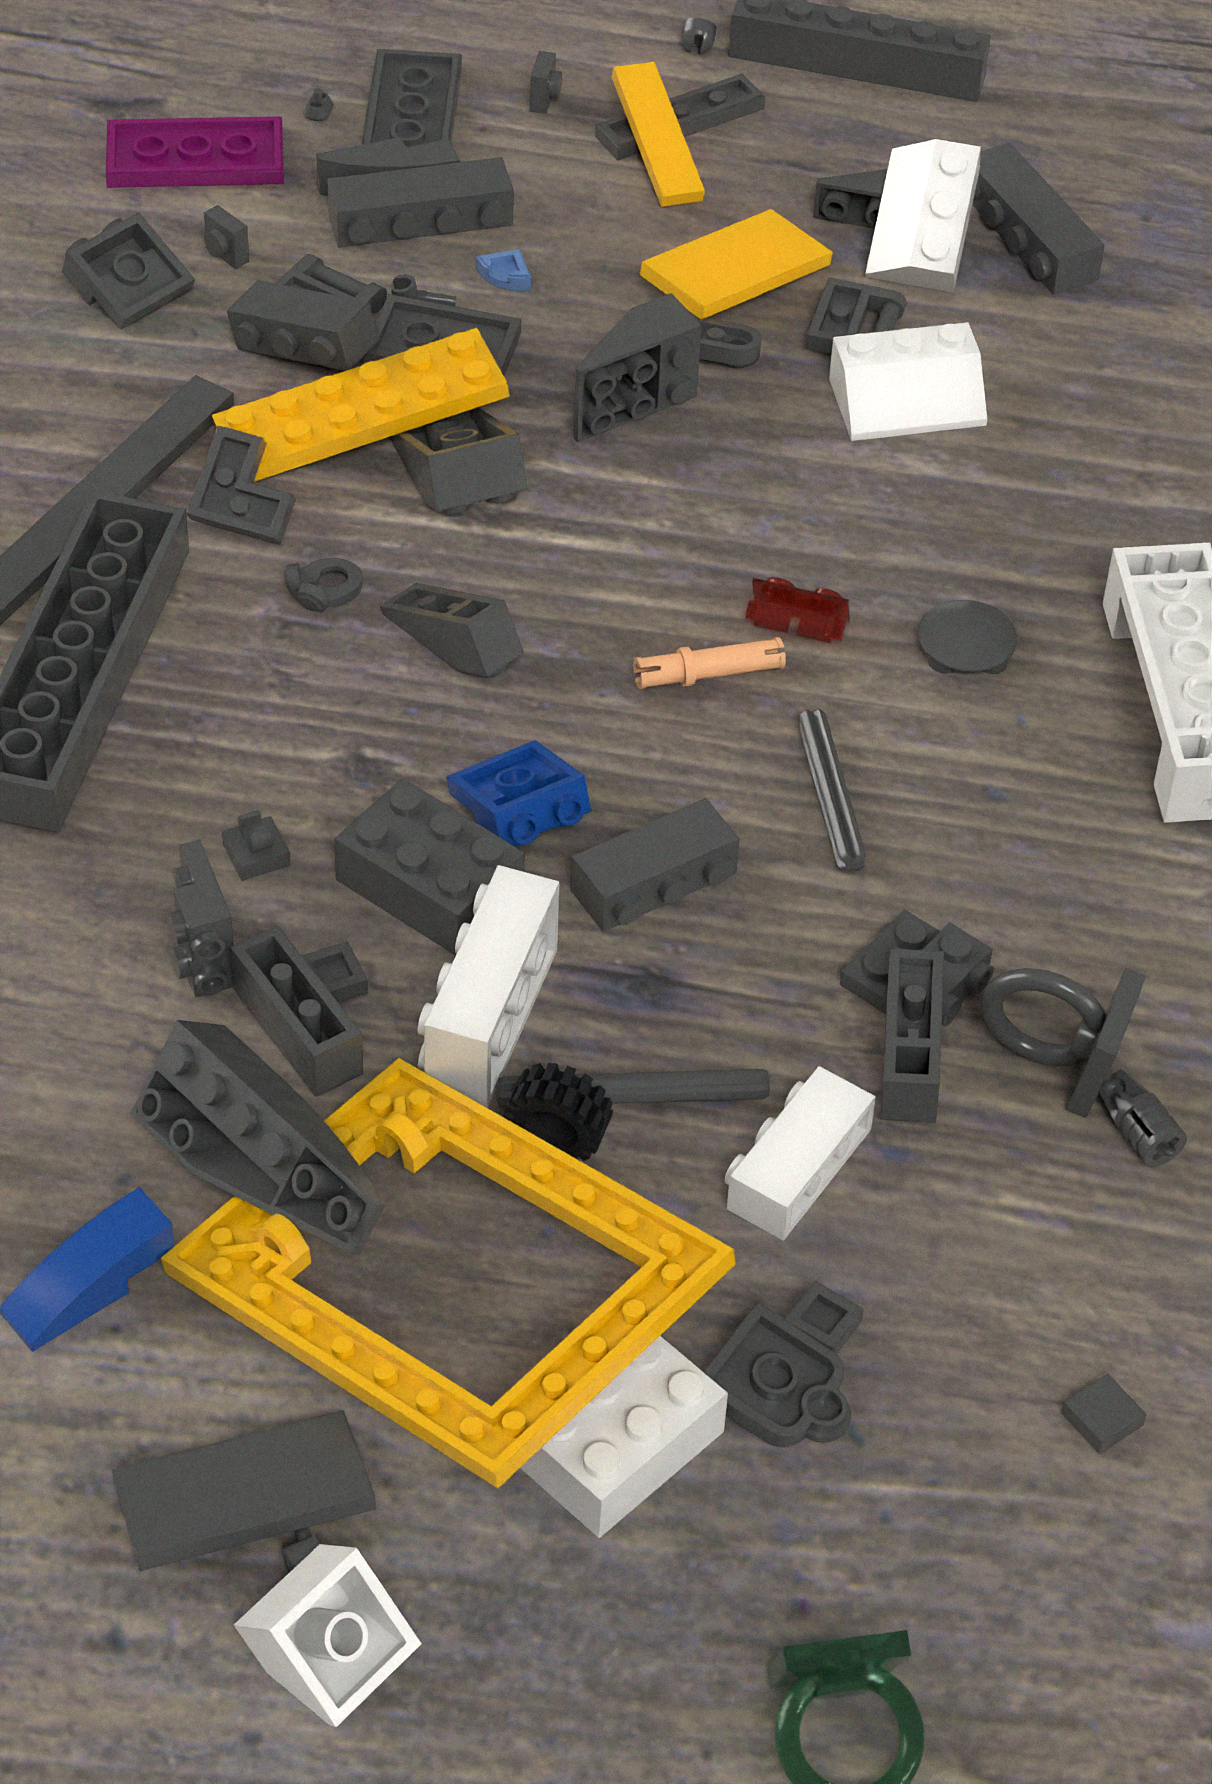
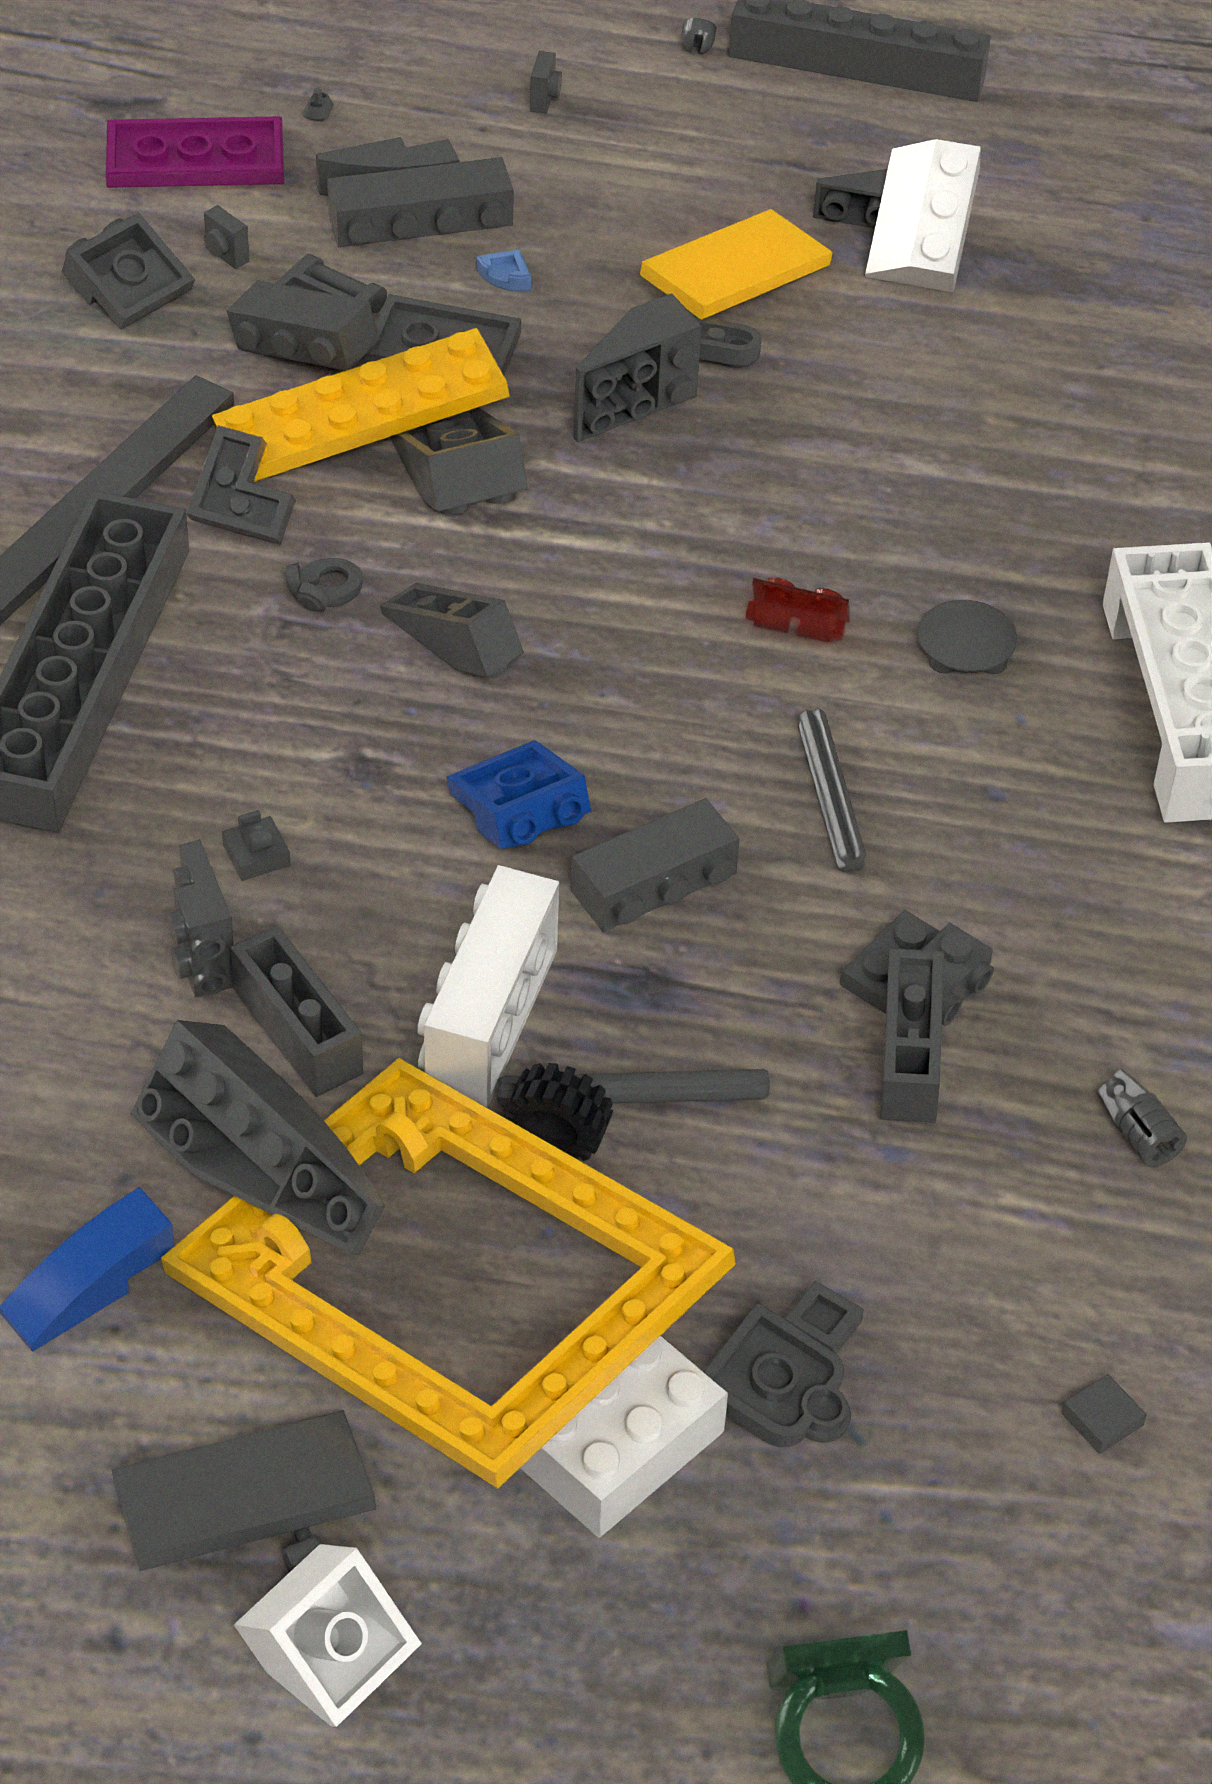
(339, 971): dark grey plate -> none
(406, 287): dark grey hand -> none
(413, 96): dark grey tile -> none
(421, 861): dark grey brick -> none
(658, 134): yellow tile -> none
(688, 665): light nougat pin -> none
(693, 110): dark grey tile -> none
(799, 1152): white brick -> none
(845, 308): dark grey plate -> none
(908, 381): white slope -> none
(1036, 221): dark grey brick -> none
(1095, 1040): dark grey tile -> none

